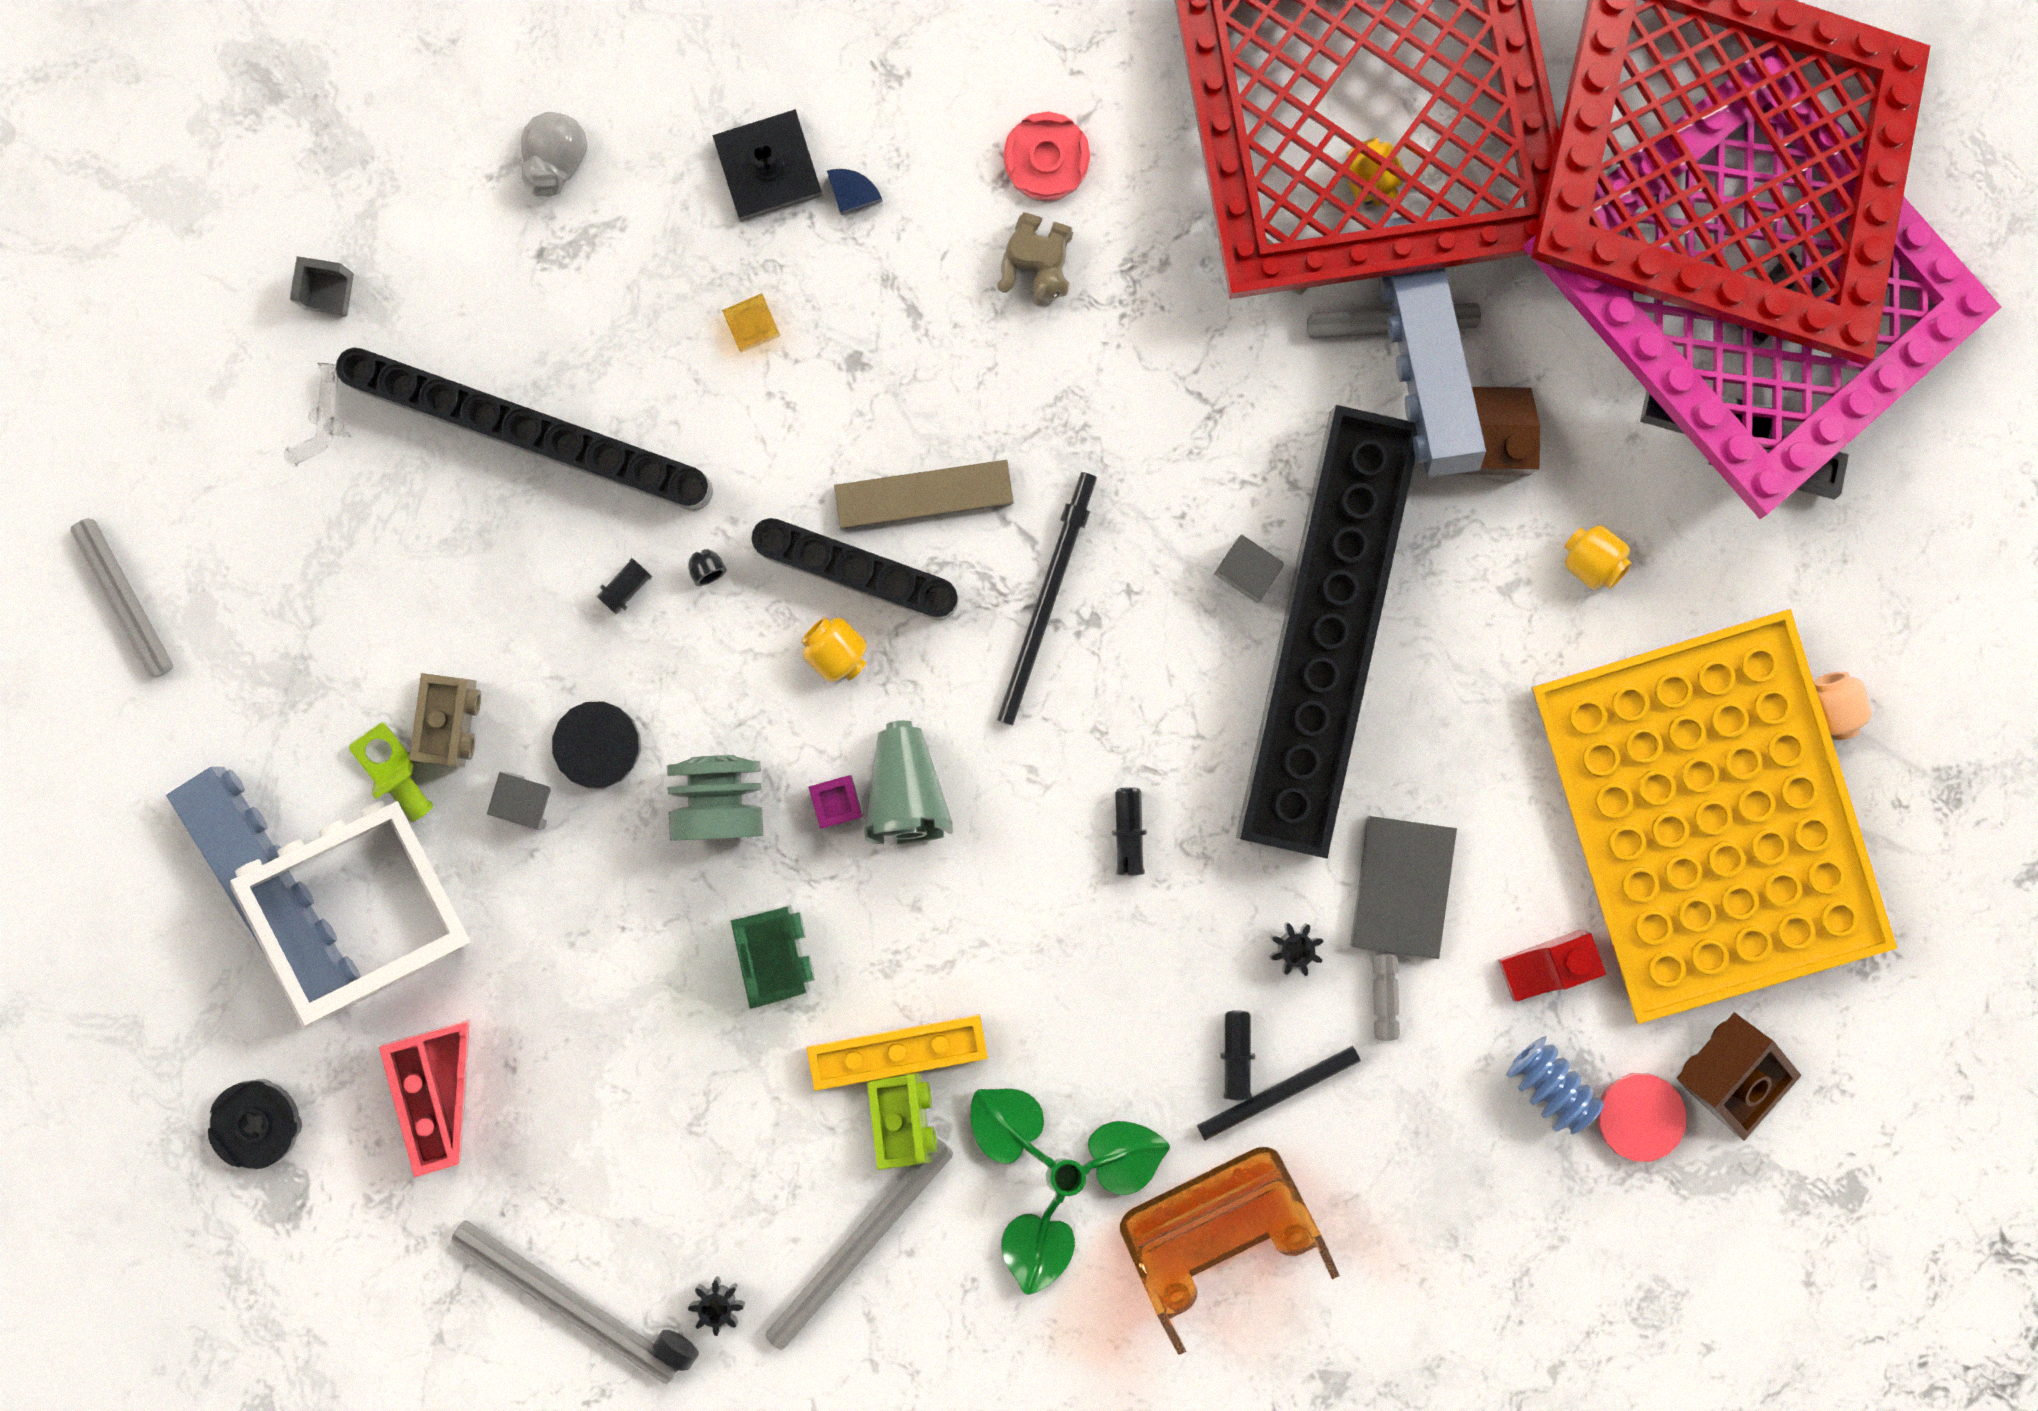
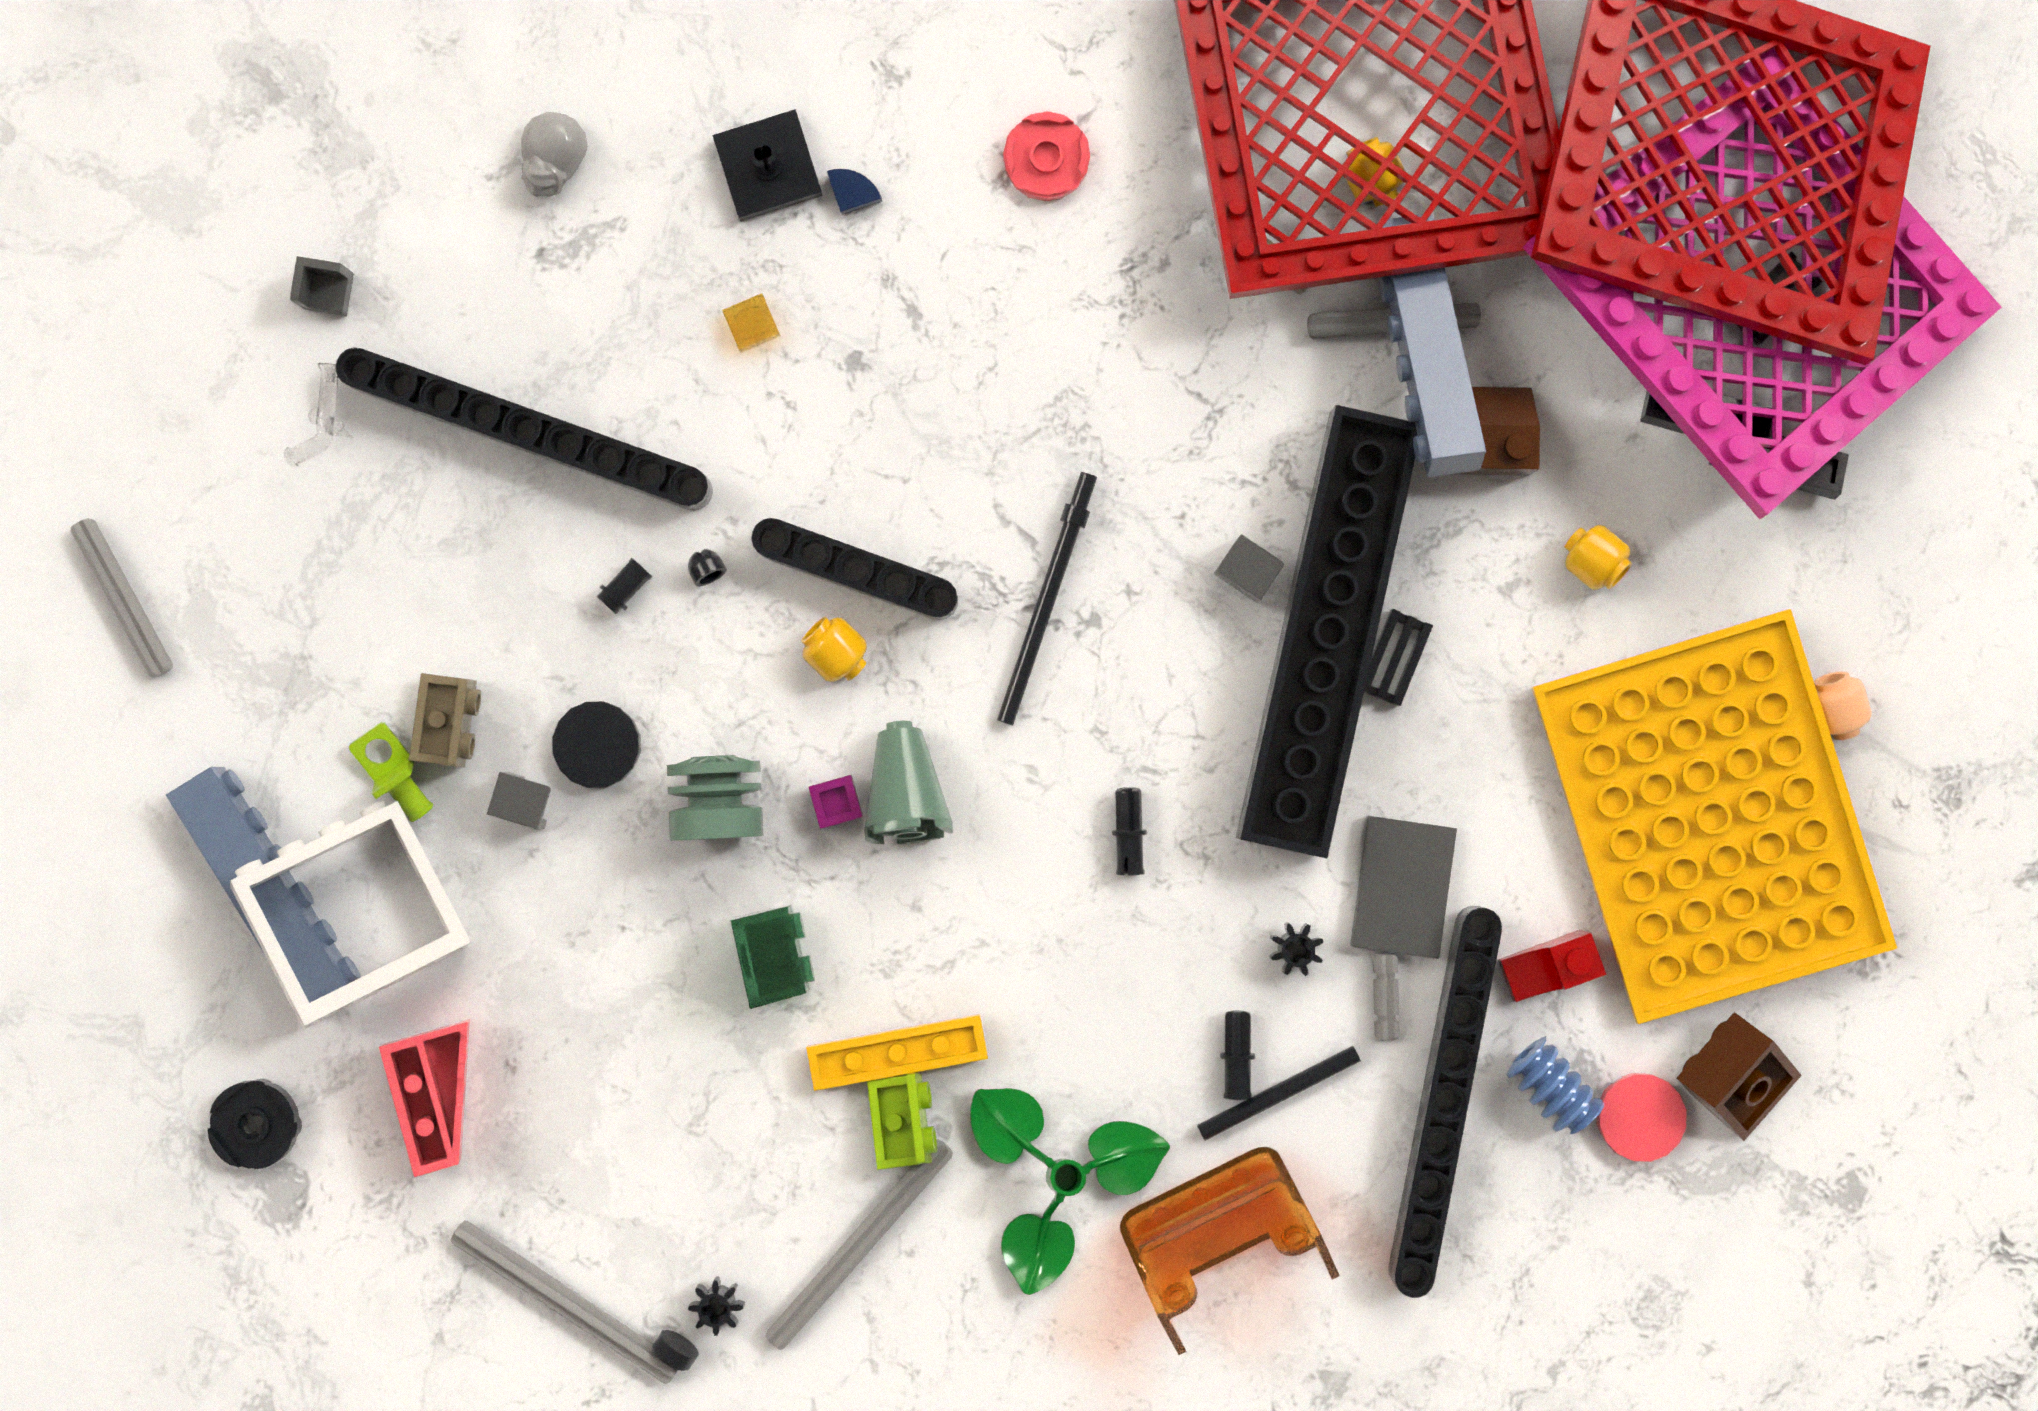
(923, 494): dark tan tile -> none
(1037, 254): dark tan animal -> none
(1409, 623): none -> black tile
(1449, 1121): none -> black beam

